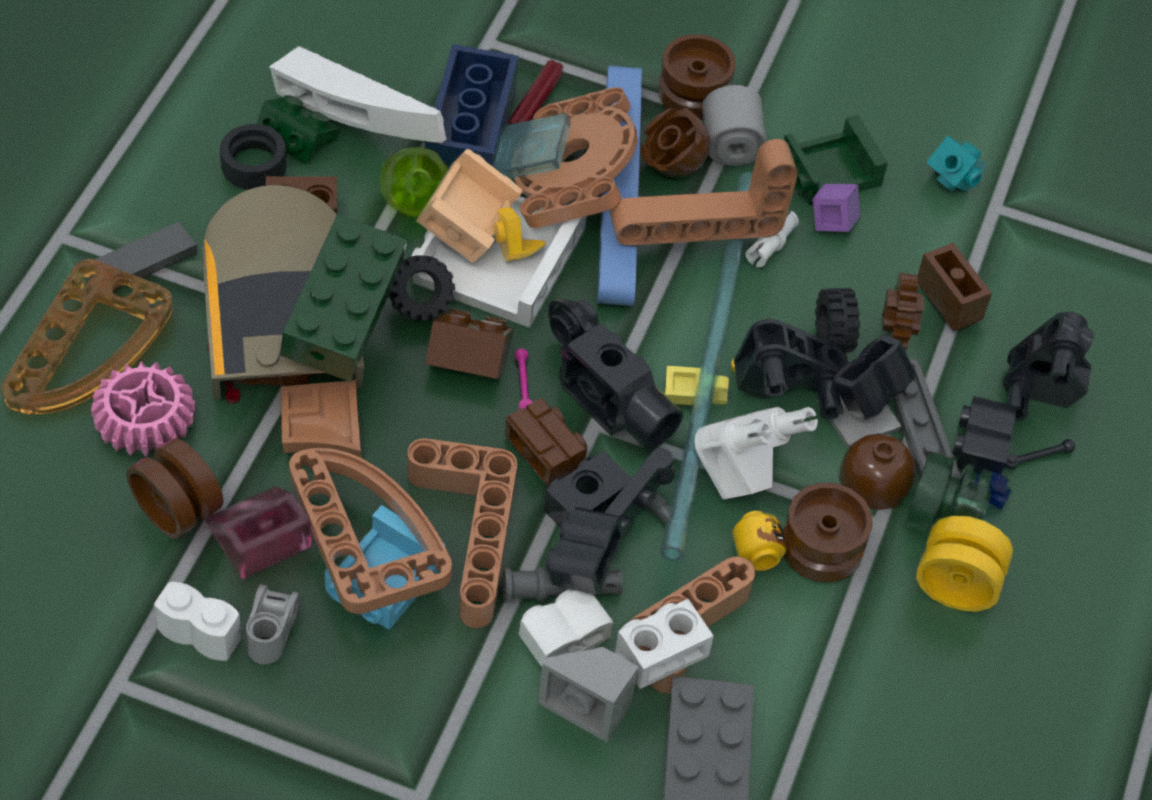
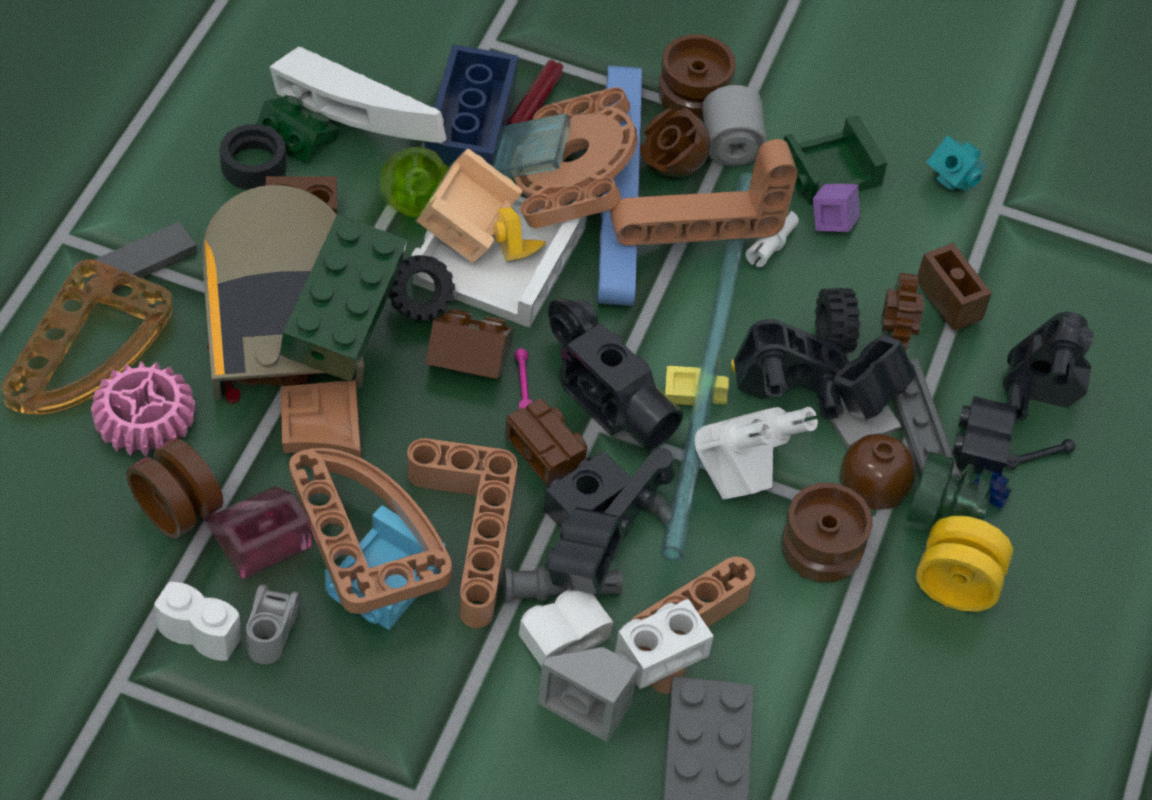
(760, 540): yellow head -> none

